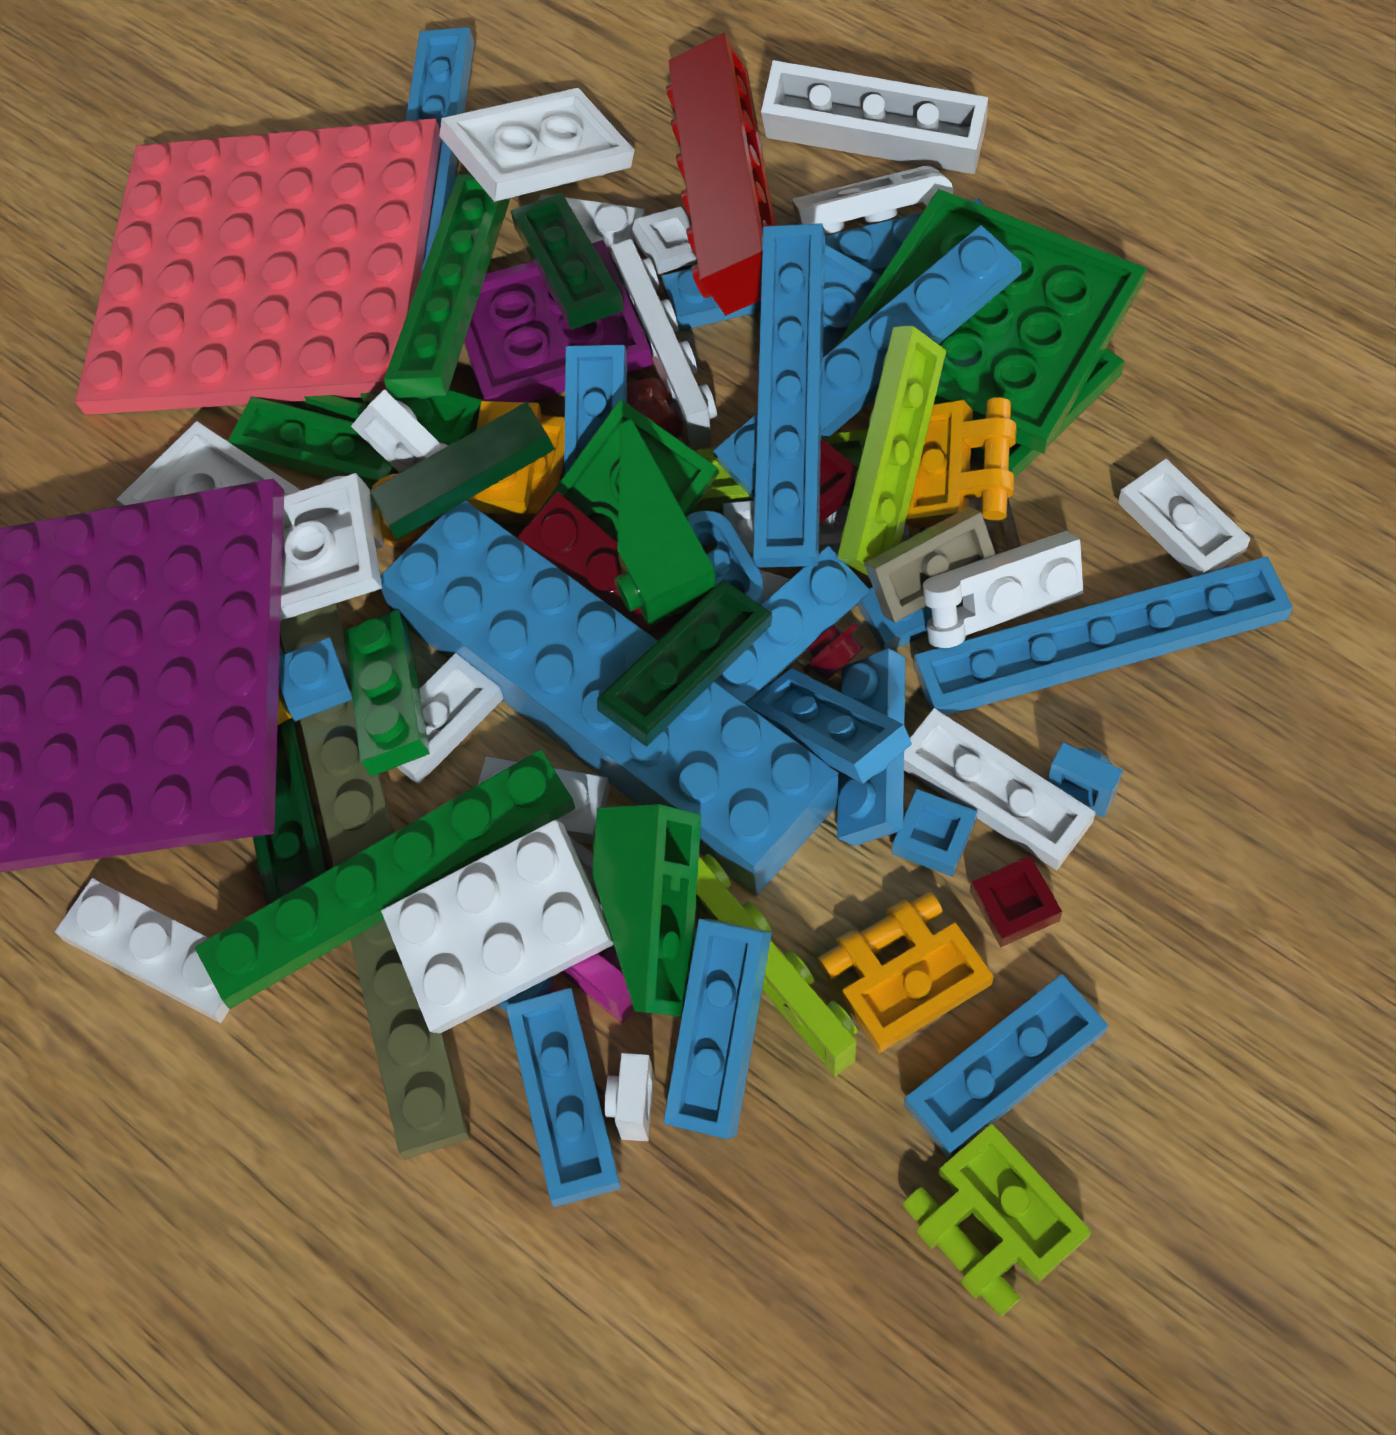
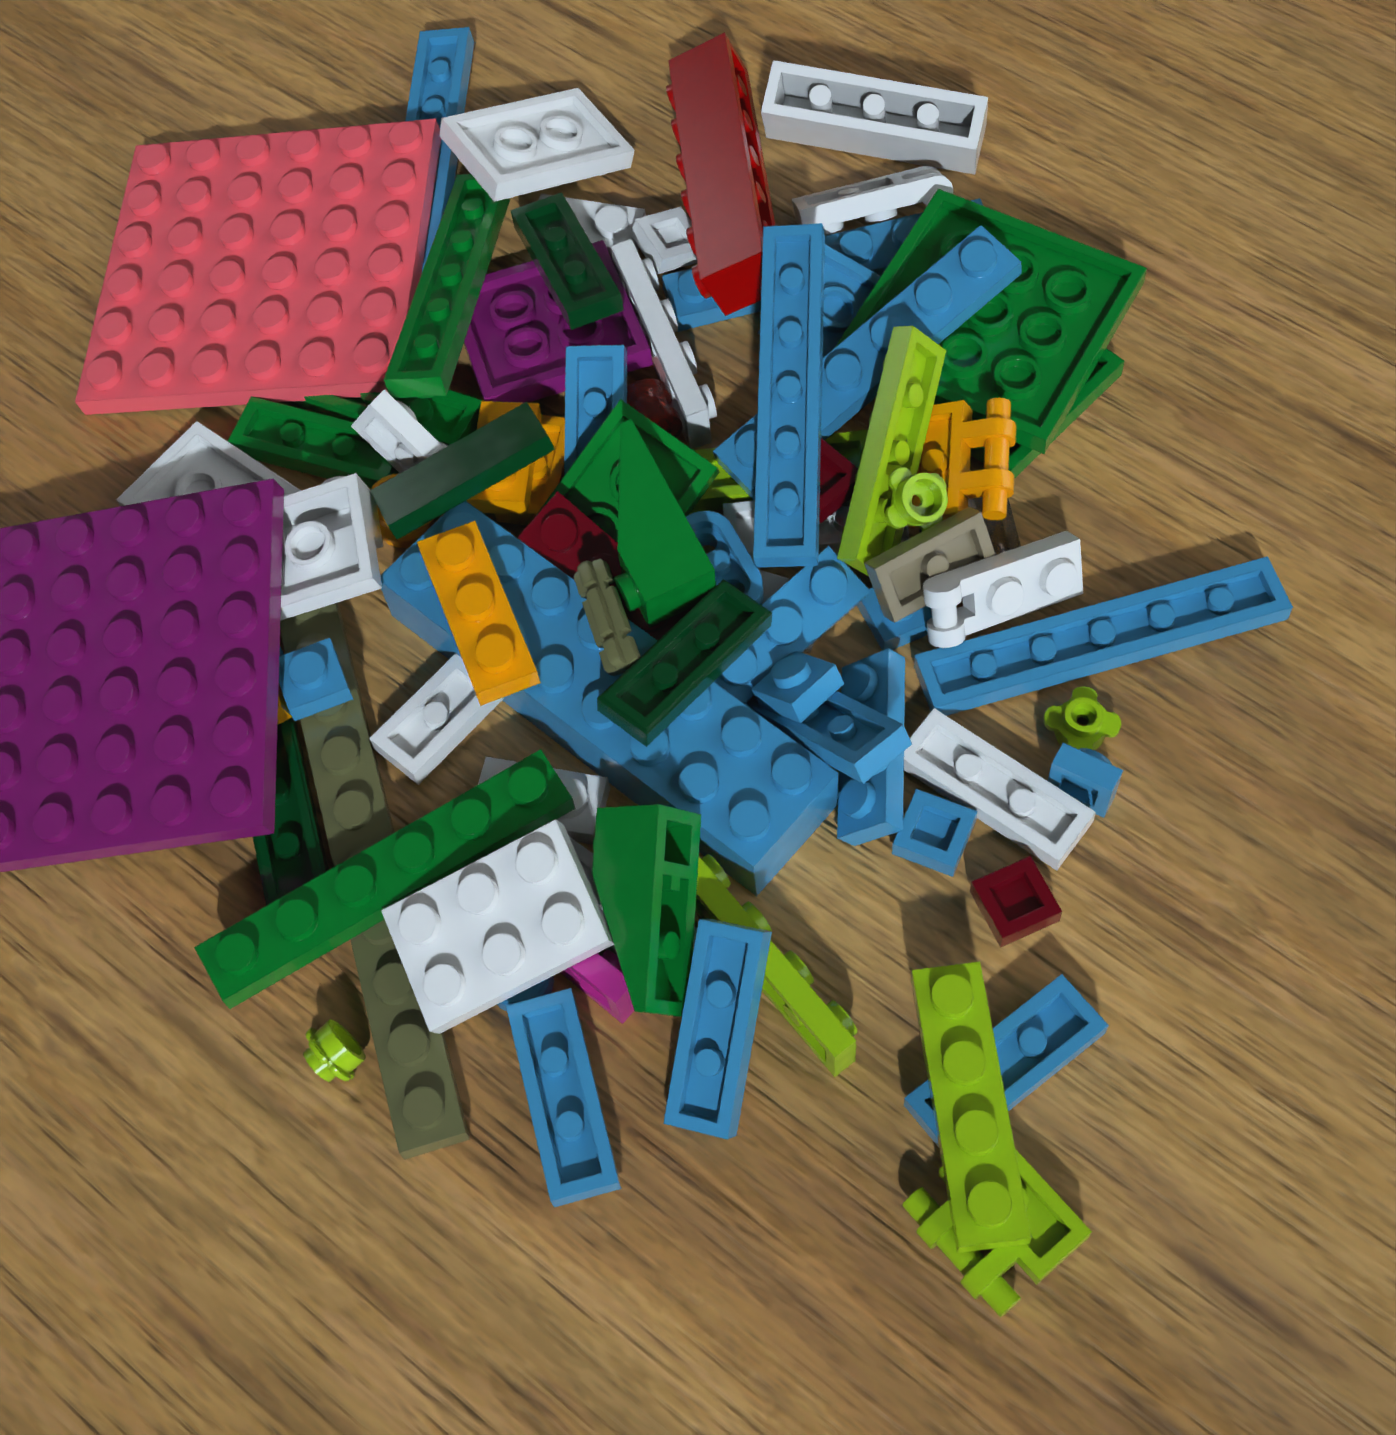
(142, 946): white plate -> none
(333, 1052): none -> lime plate
(385, 693): green plate -> none
(478, 613): none -> light orange plate
(606, 616): none -> olive axle
(630, 1097): white plate -> none
(797, 686): none -> dark azure plate
(833, 650): dark red plate -> none
(914, 986): light orange plate -> none
(932, 496): none -> lime plate
(970, 1108): none -> lime plate
(1082, 704): none -> lime plate
(1183, 519): white plate -> none

